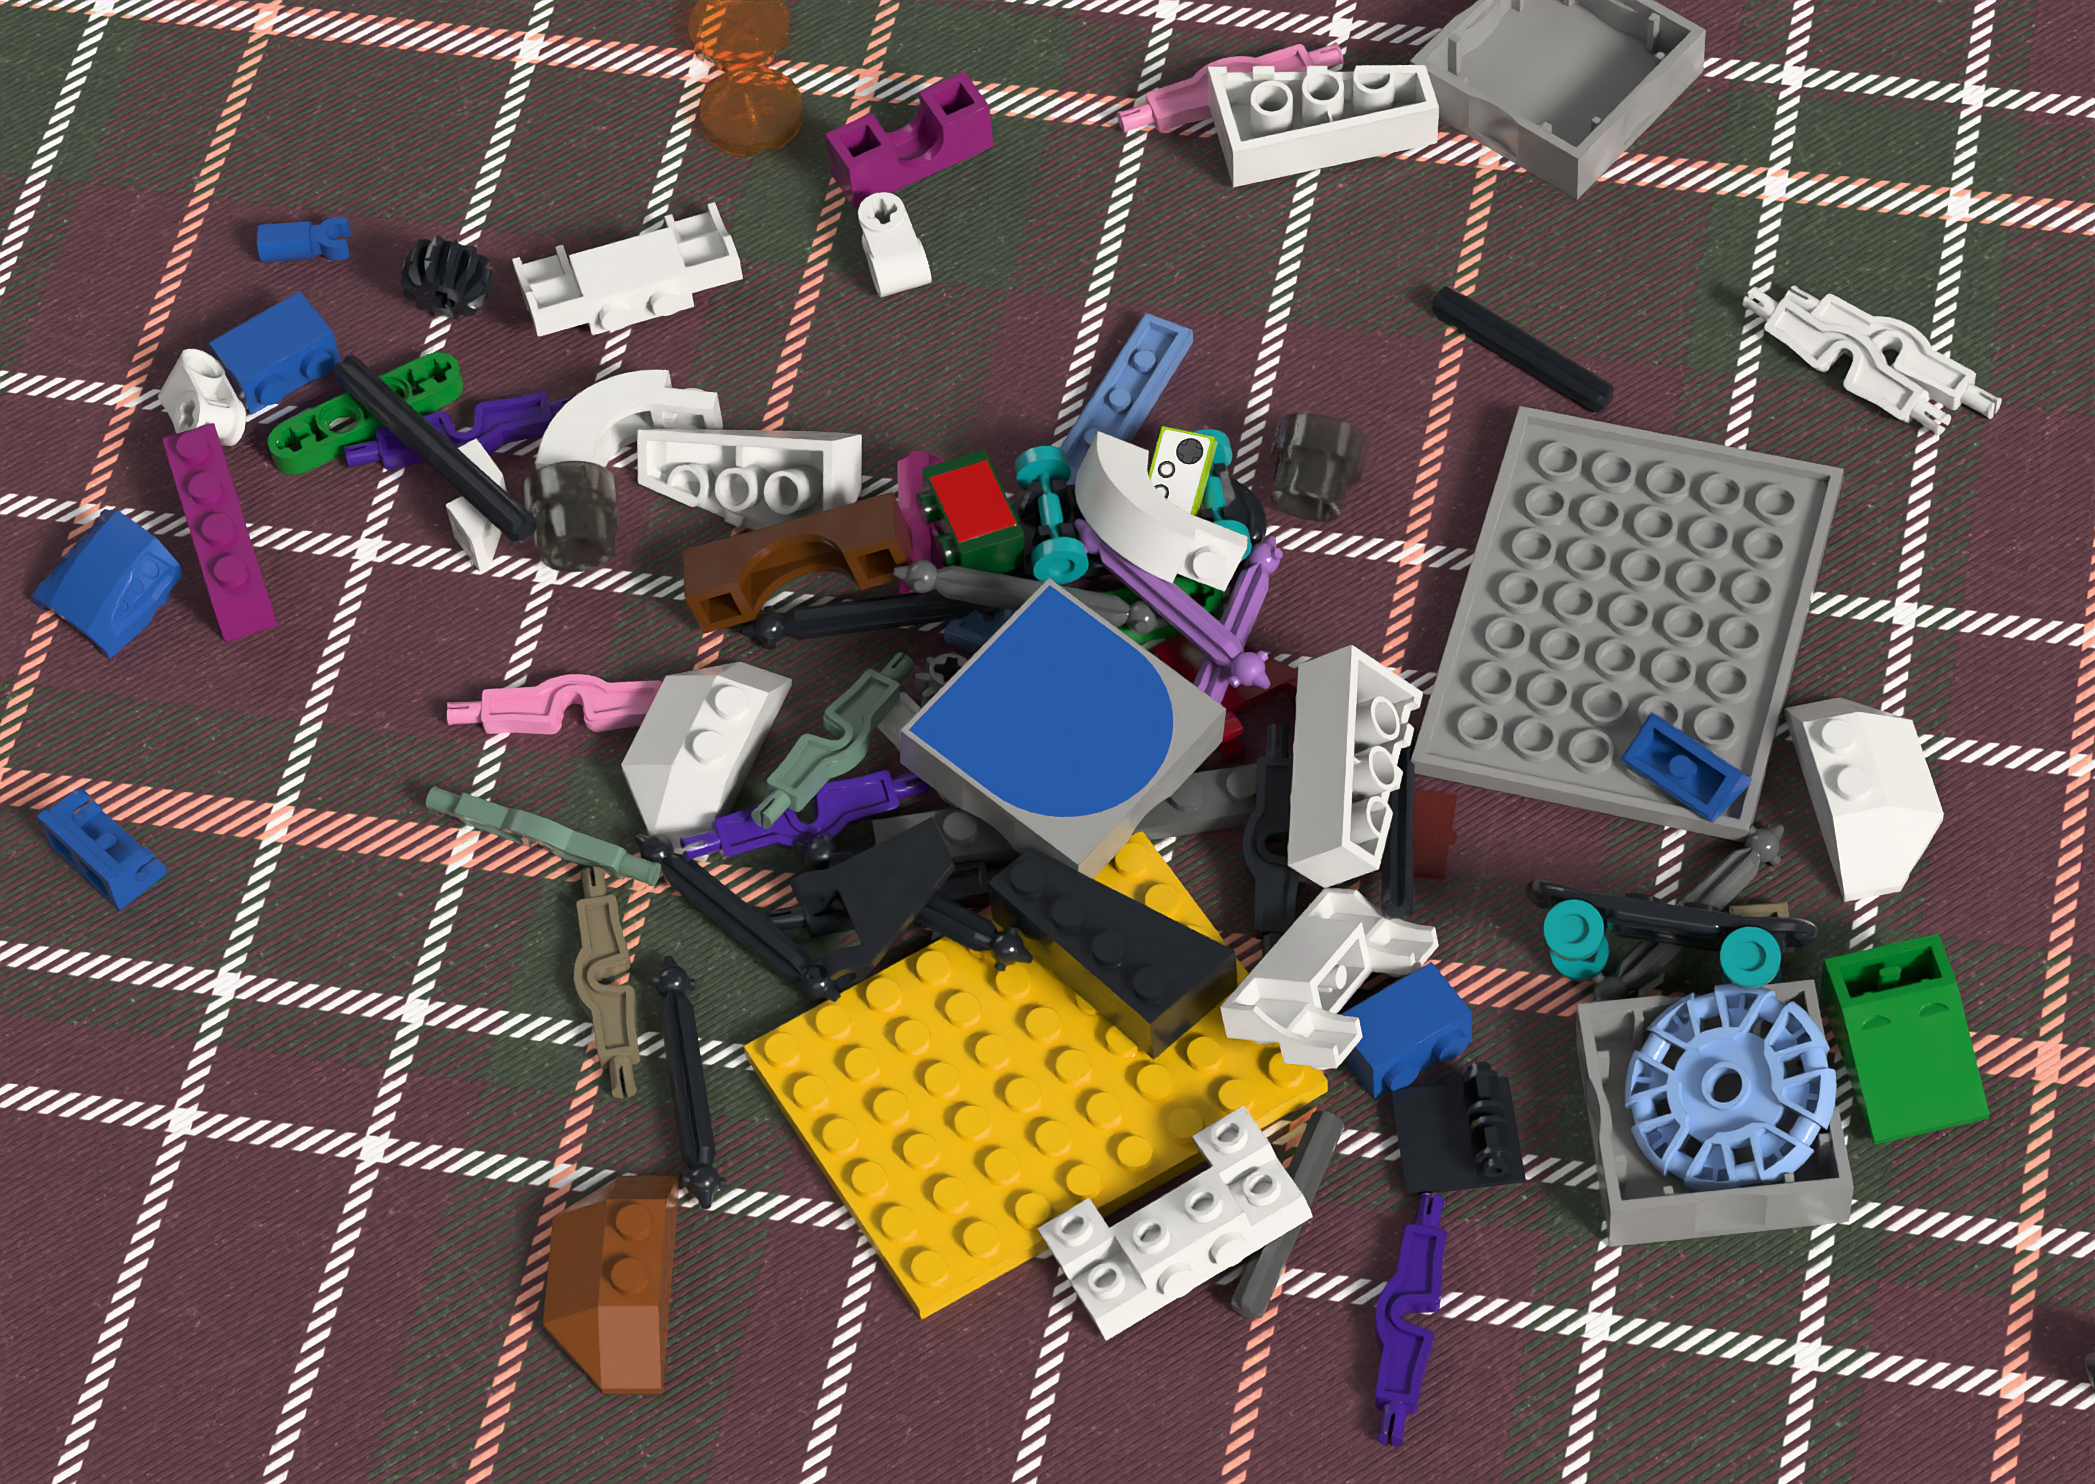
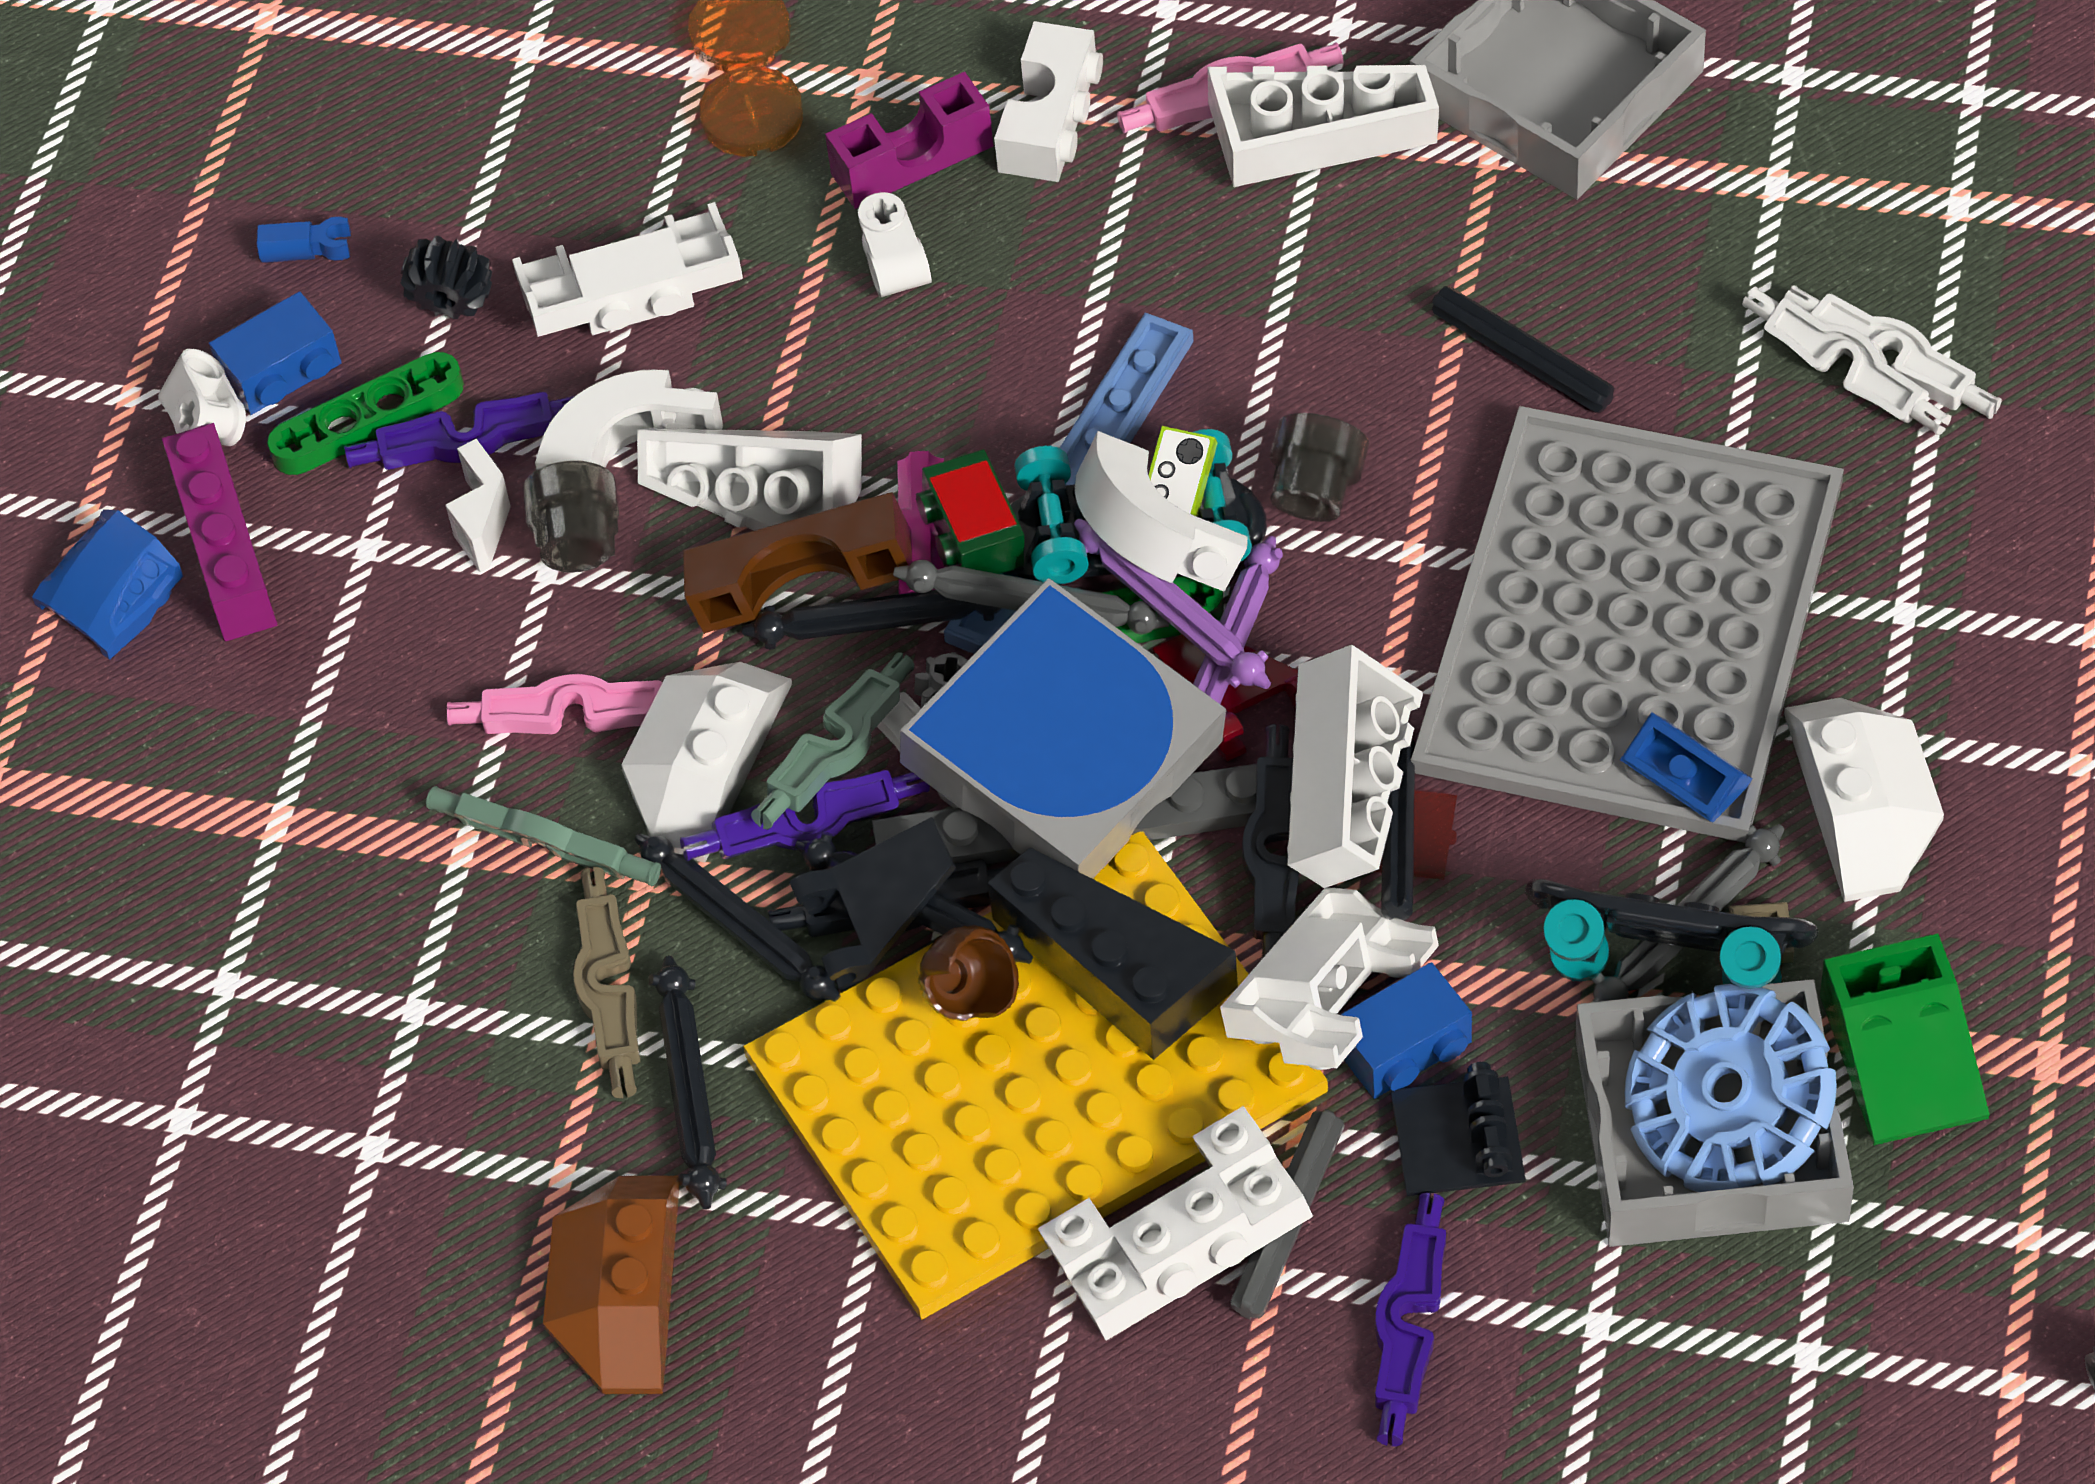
(100, 849): blue hinge -> none
(435, 449): black axle -> none
(969, 974): none -> reddish brown hair
(1041, 134): none -> white arch

